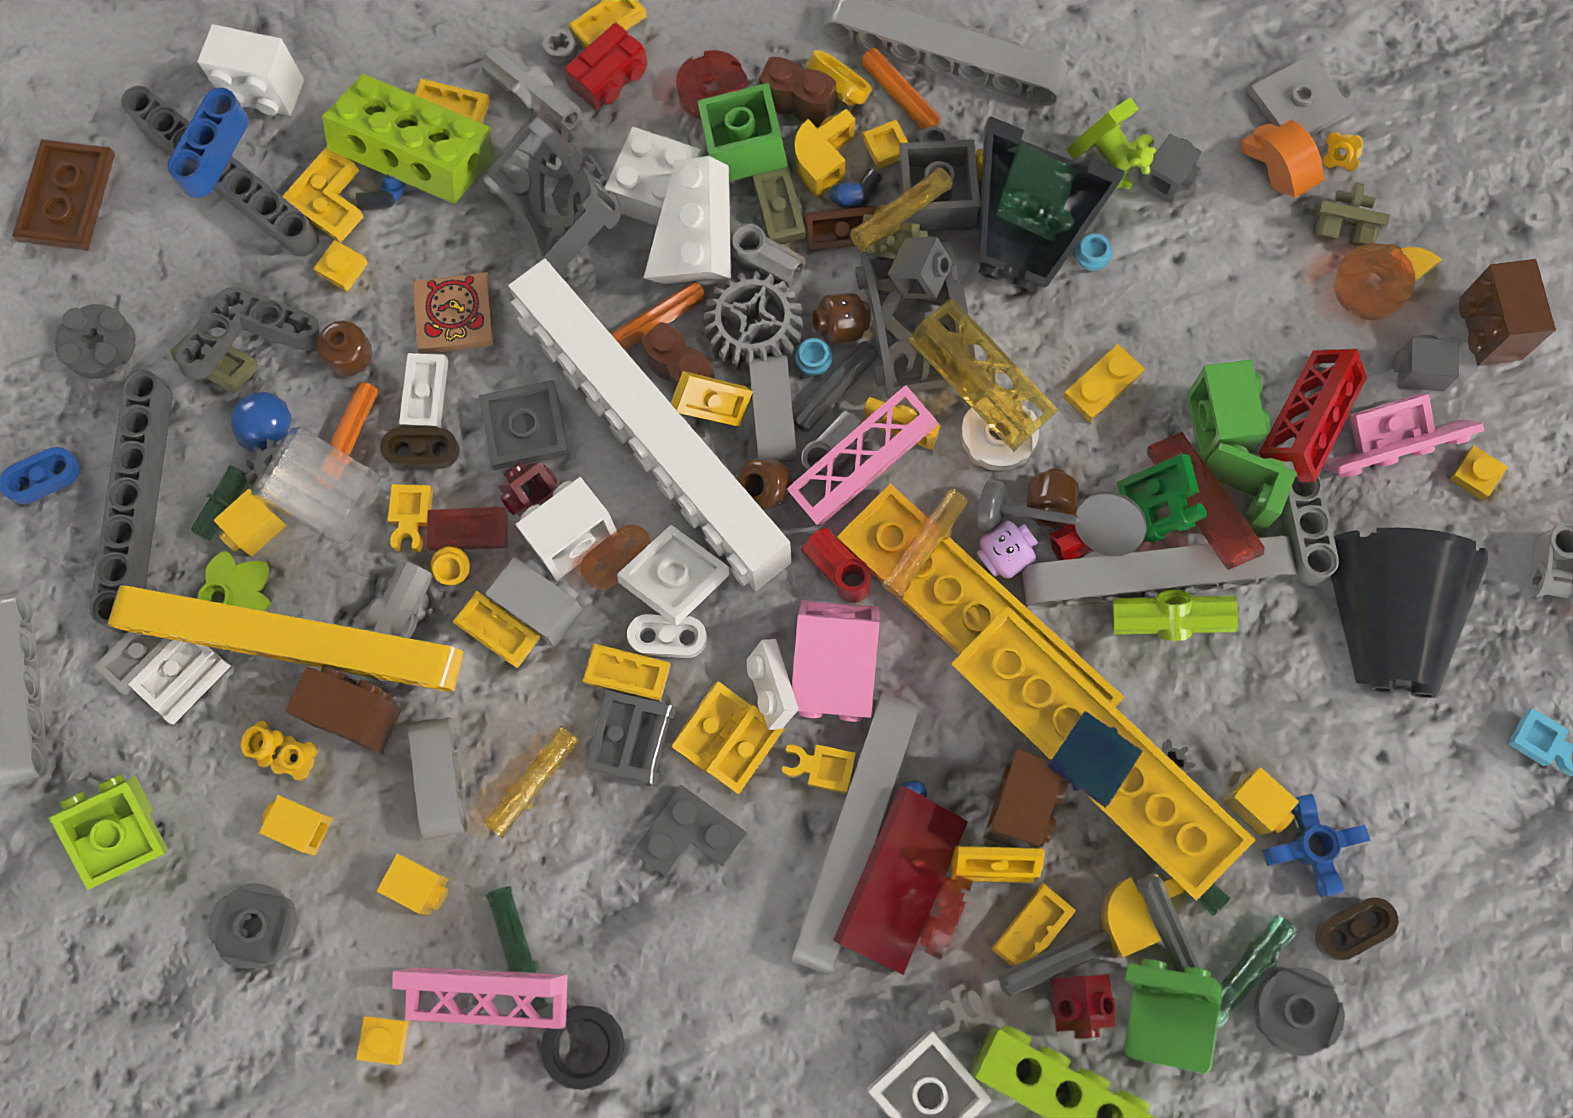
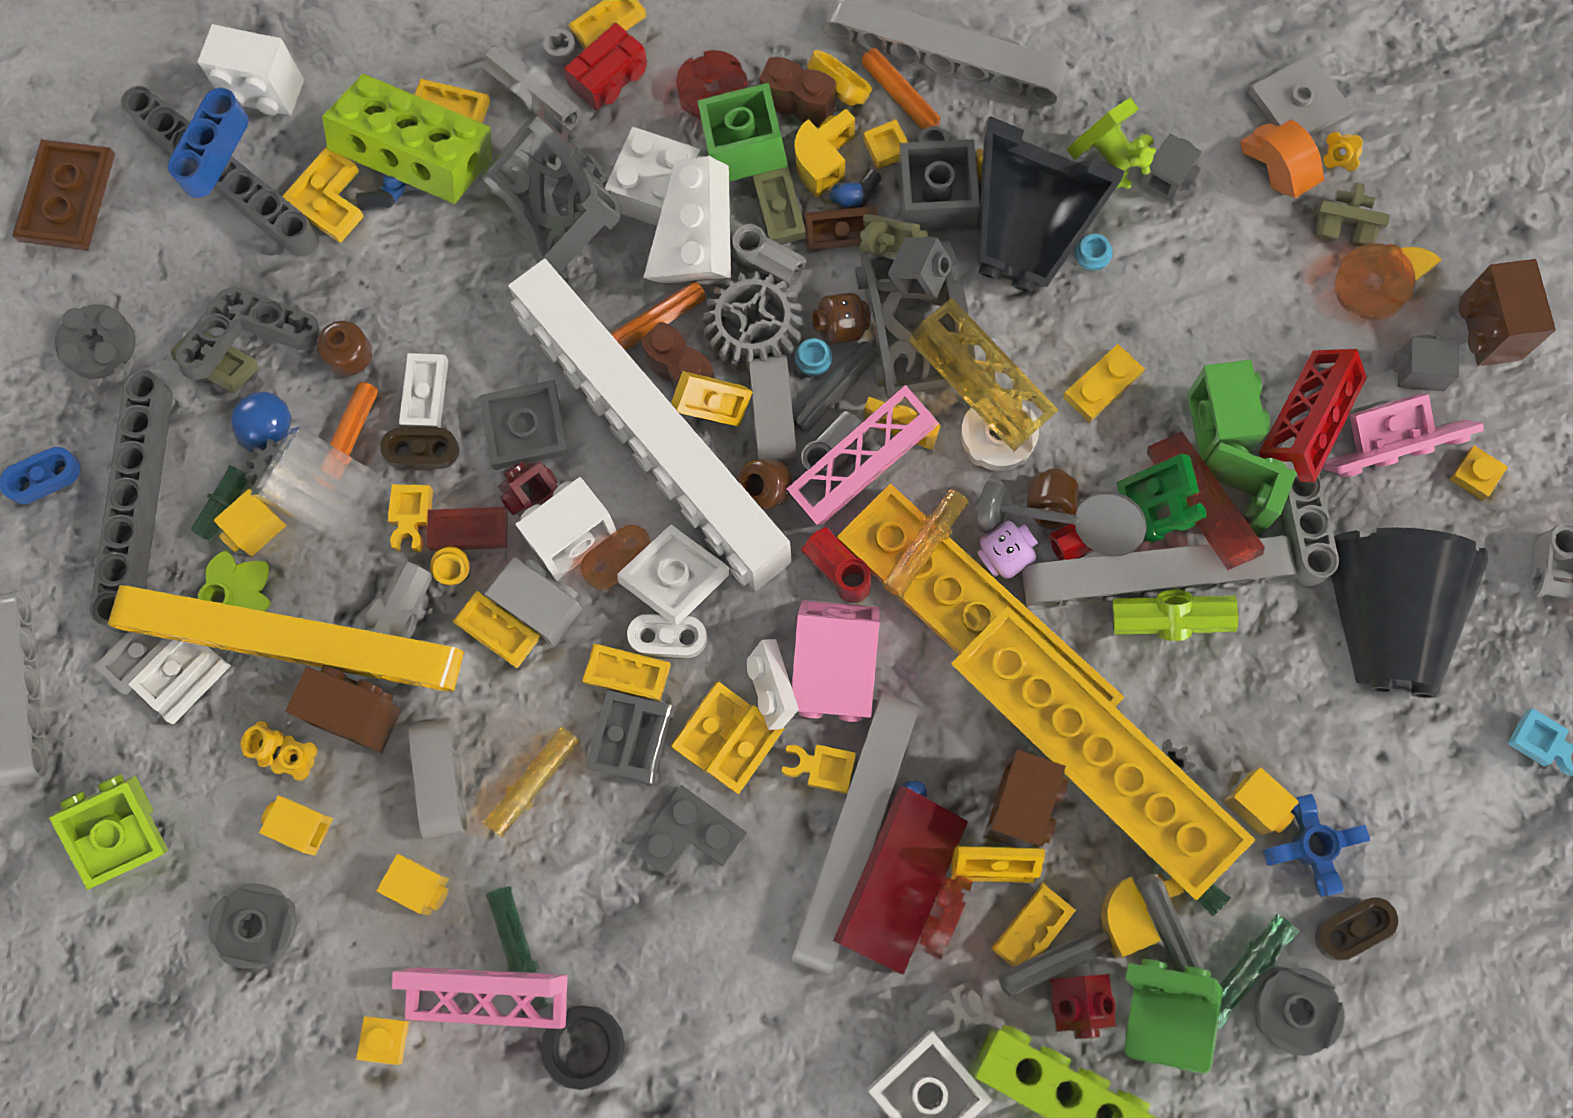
(340, 265): yellow plate -> none
(453, 313): medium nougat tile -> none
(889, 217): clear yellow pin -> none
(1037, 193): clear green hinge -> none
(1095, 759): piece -> none

